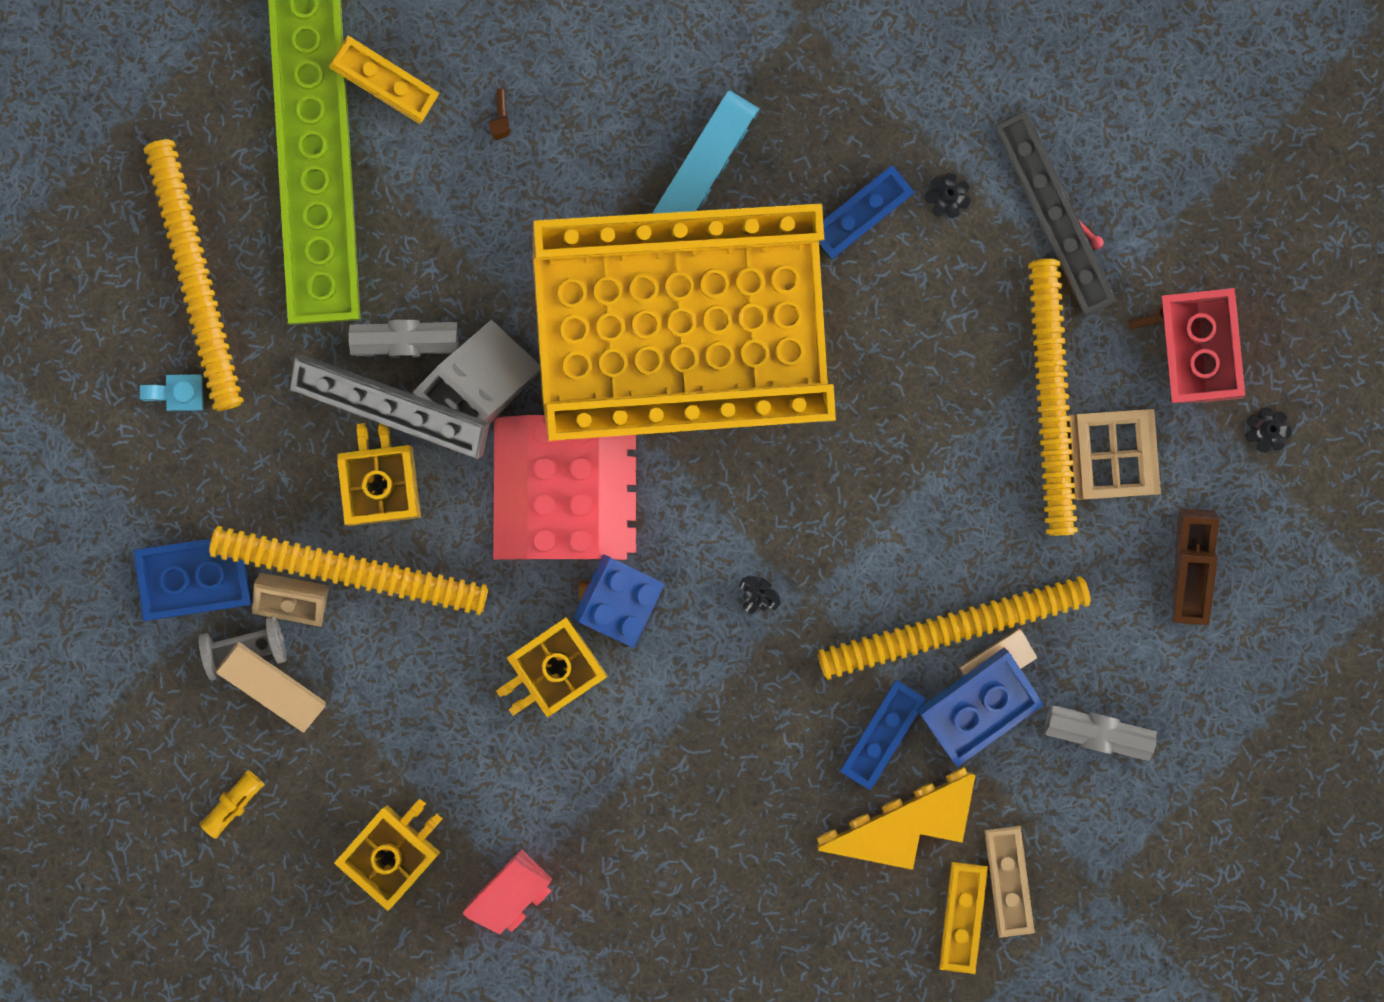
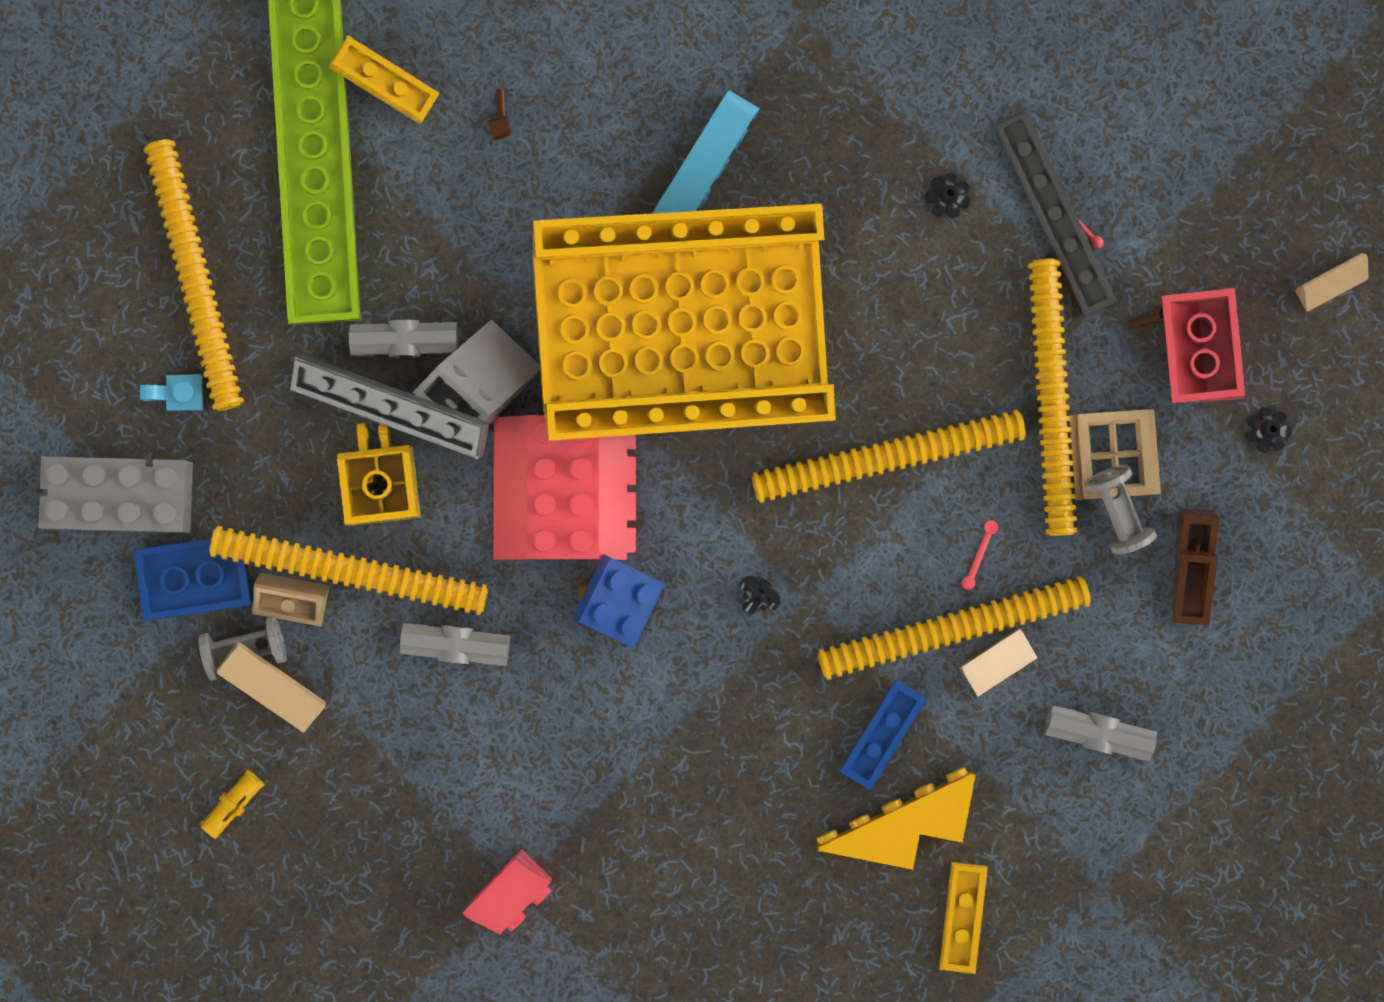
(116, 494): none -> light grey piece
(393, 833): yellow hinge -> none
(454, 644): none -> light grey piece
(550, 690): yellow hinge -> none
(864, 211): blue plate -> none
(889, 456): none -> yellow piece
(980, 707): blue plate -> none
(990, 528): none -> coral hinge
(1009, 881): tan tile -> none
(1129, 532): none -> light grey hose
(1333, 282): none -> tan slope

